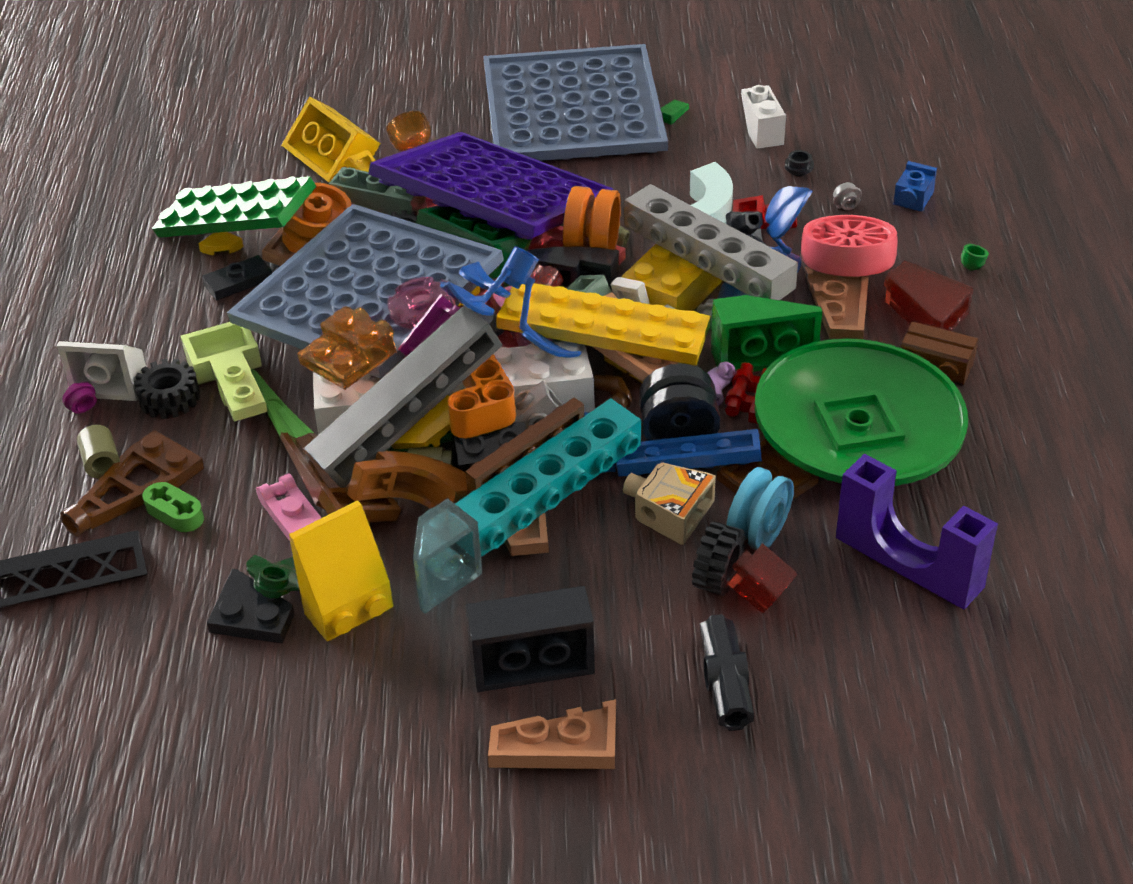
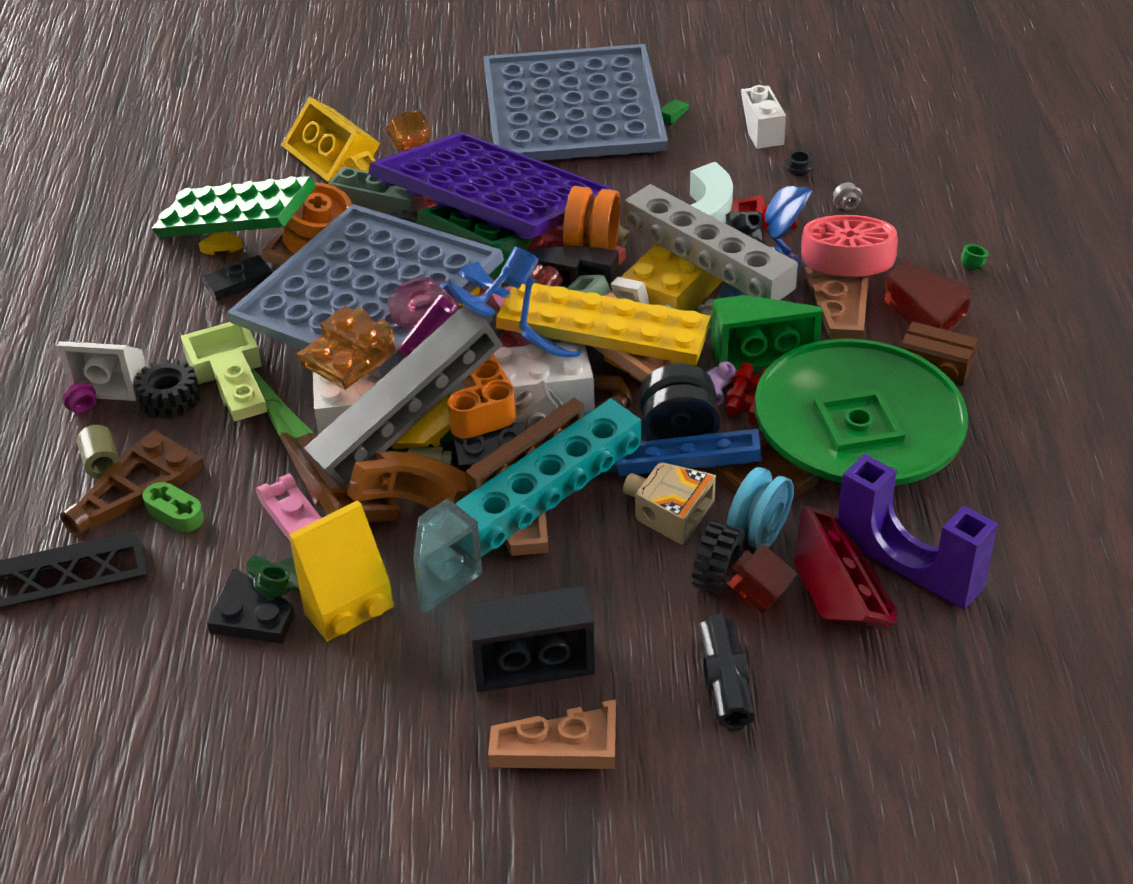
(839, 573): none -> dark red wedge
(915, 186): blue brick -> none

